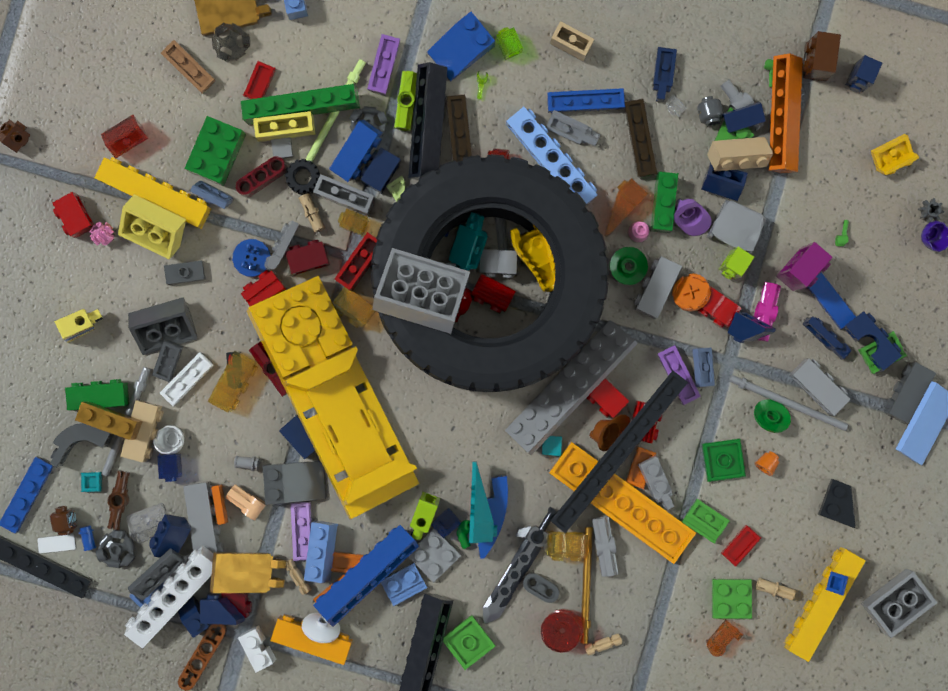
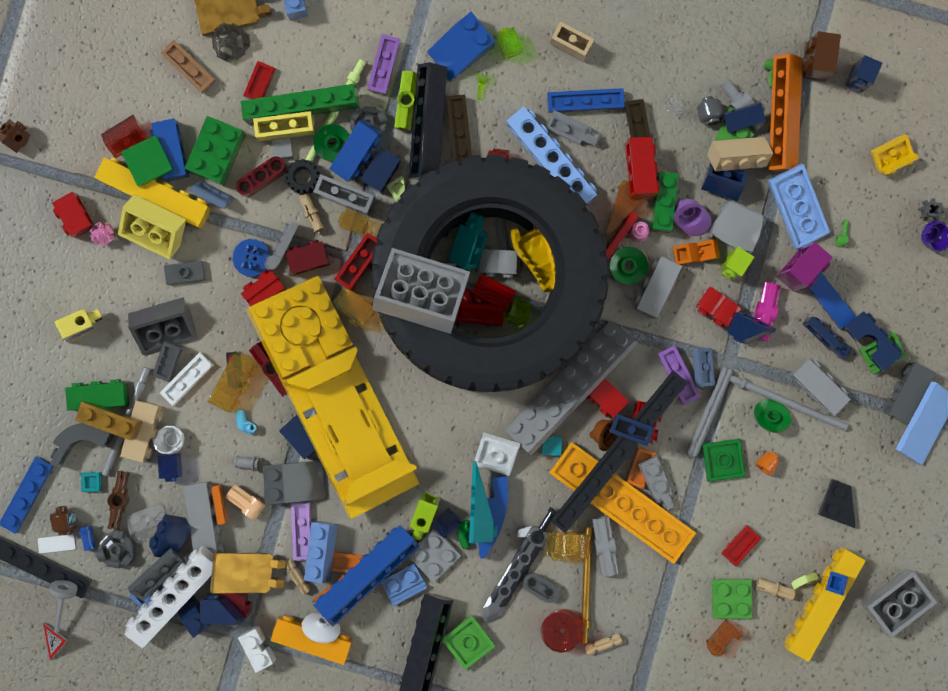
(63, 590): none -> light grey piece
(147, 161): none -> green tile
(171, 141): none -> blue brick
(202, 656): dark orange beam -> none
(243, 424): none -> medium azure arm
(327, 150): none -> green dish
(480, 314): none -> red tile
(496, 454): none -> white plate
(518, 312): none -> clear neon green brick
(620, 234): none -> red tile
(632, 429): none -> dark blue brick
(641, 168): none -> red brick
(664, 72): dark blue hinge -> none
(691, 292): orange tile -> none
(696, 252): none -> orange slope
(705, 521): bright green plate -> none
(710, 412): none -> light grey axle
(798, 206): none -> light blue tile
(804, 580): none -> yellowish green tile

